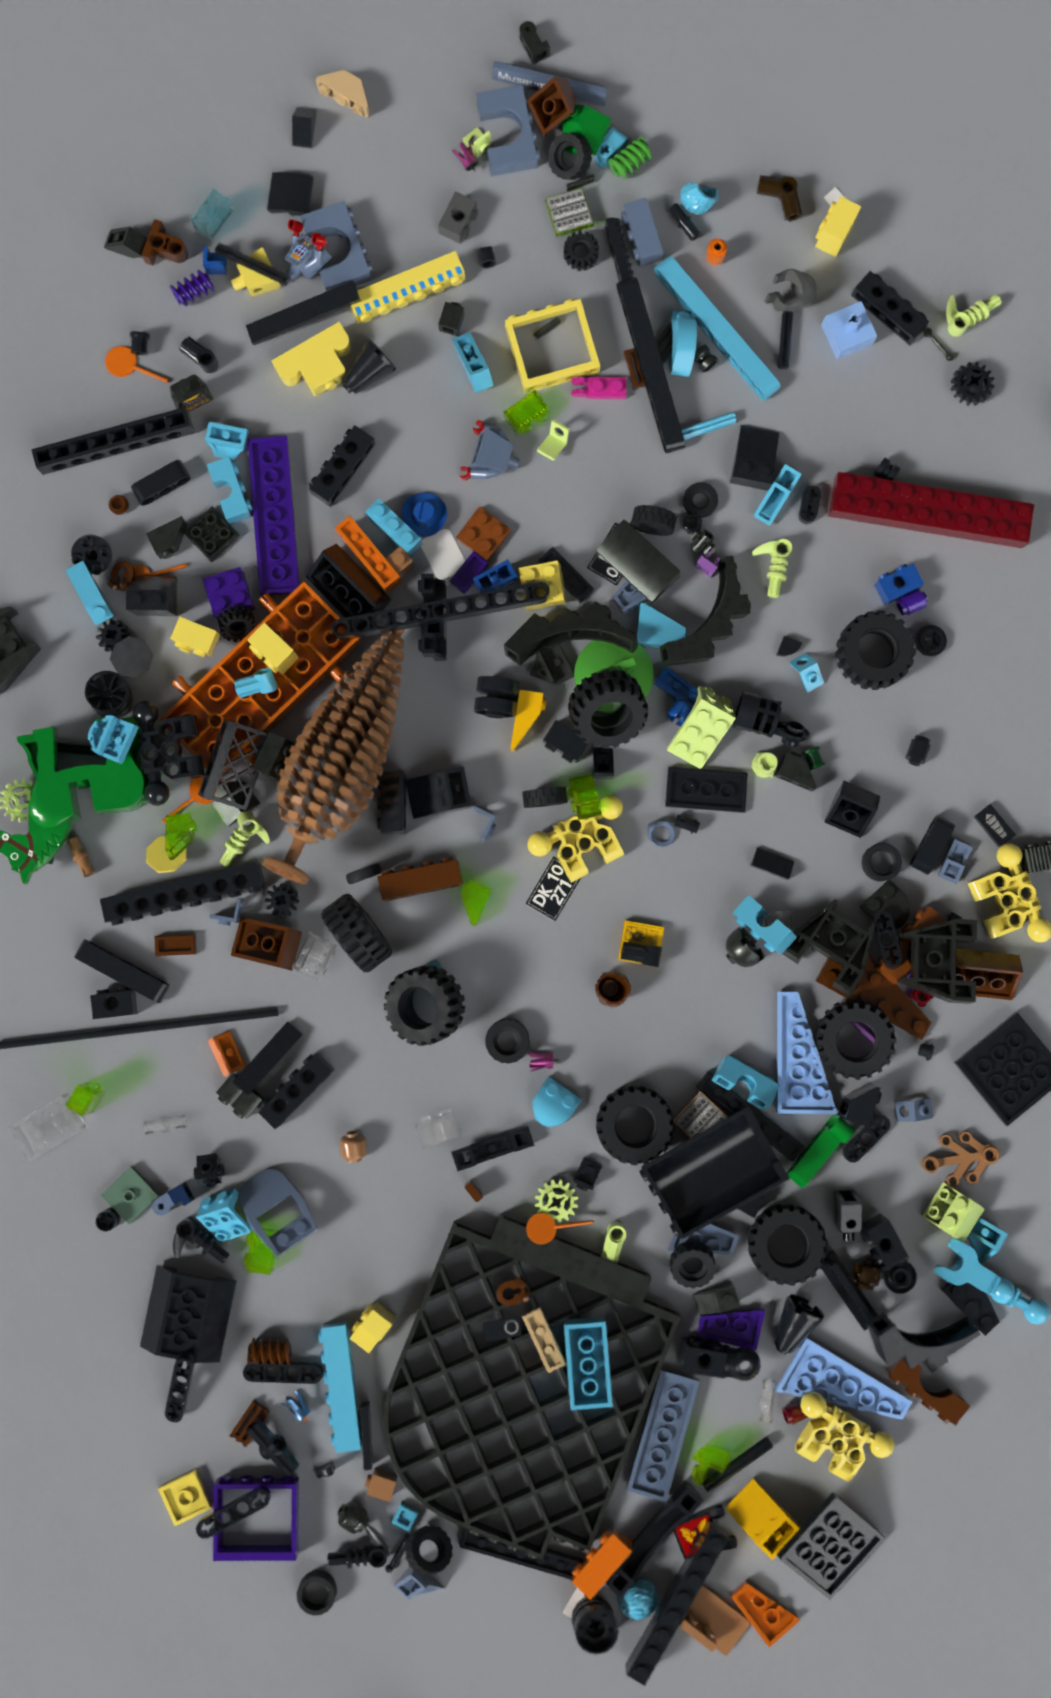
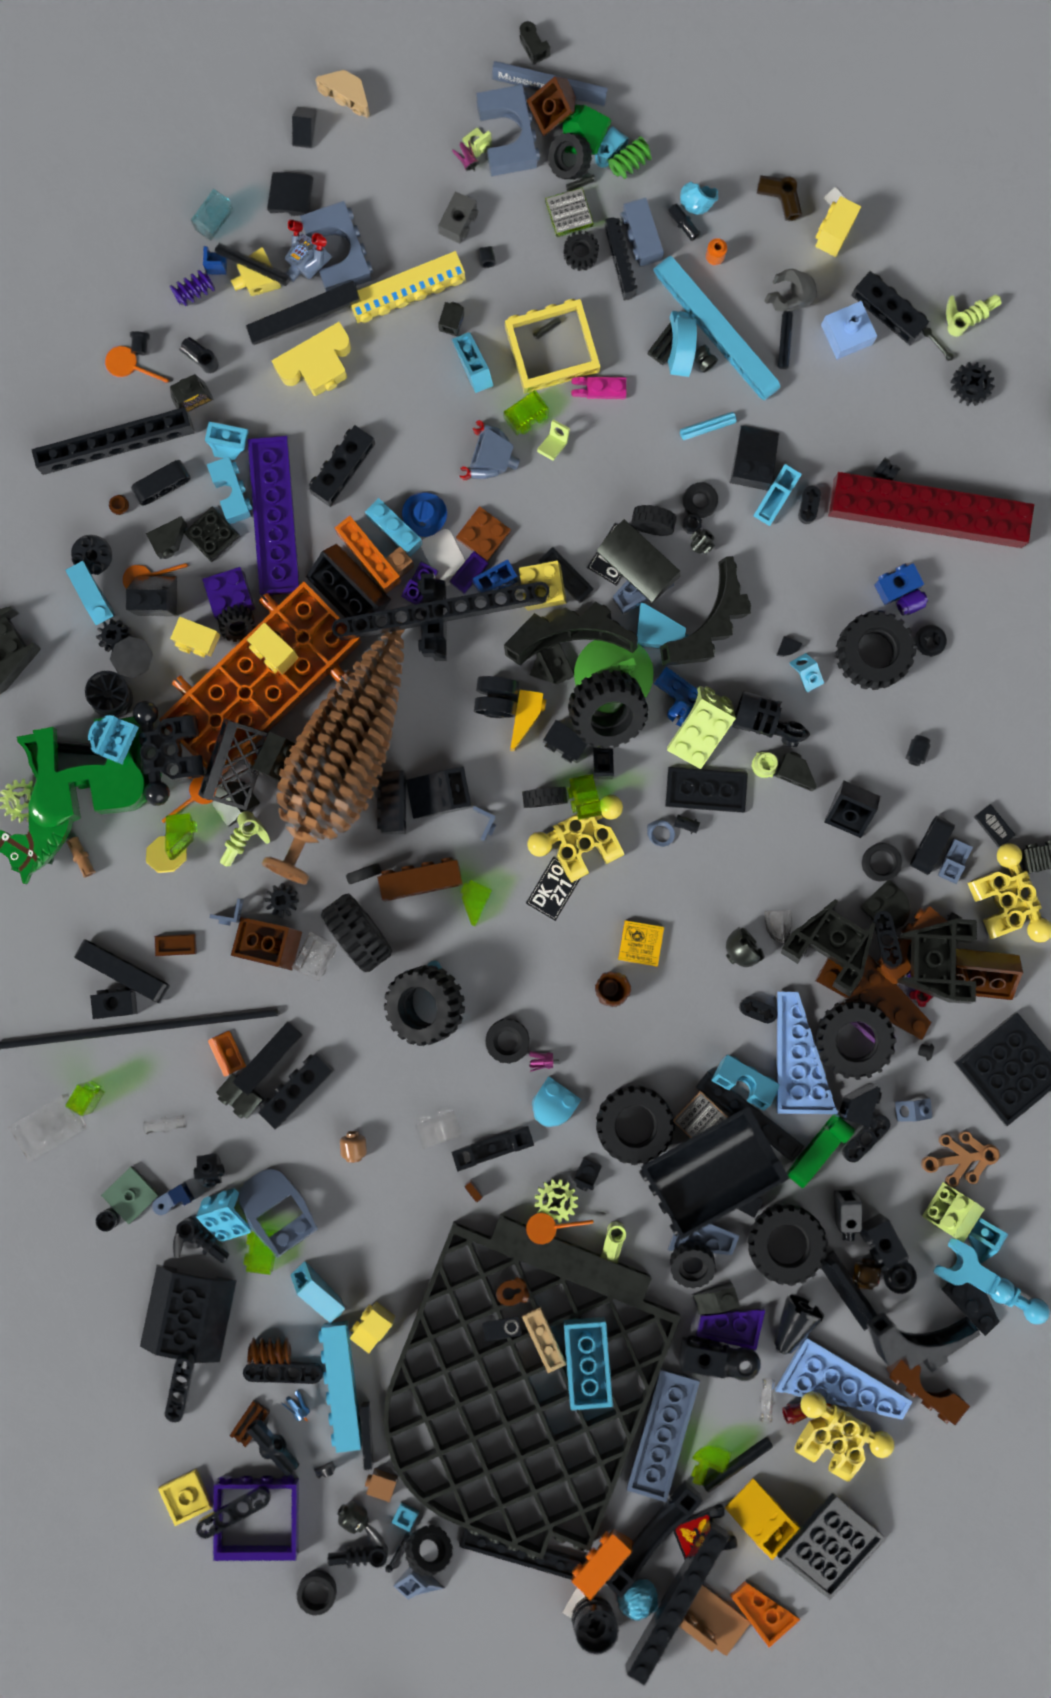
(112, 905): black brick -> none
(114, 583): reddish brown piece -> none
(126, 242): pearl dark grey slope -> none
(167, 249): reddish brown tile -> none
(261, 681): medium azure piece -> none
(317, 1292): none -> medium azure slope
(367, 368): black cone -> none
(411, 590): none -> dark purple slope
(631, 371): reddish brown tile -> none
(646, 954): black piece -> none
(650, 365): black beam -> none
(707, 566): medium lavender tile -> none
(760, 1006): none -> black beam
(772, 864): black slope -> none
(776, 936): medium azure arch -> none
(778, 561): yellowish green piece -> none
(815, 751): dark green bush -> none

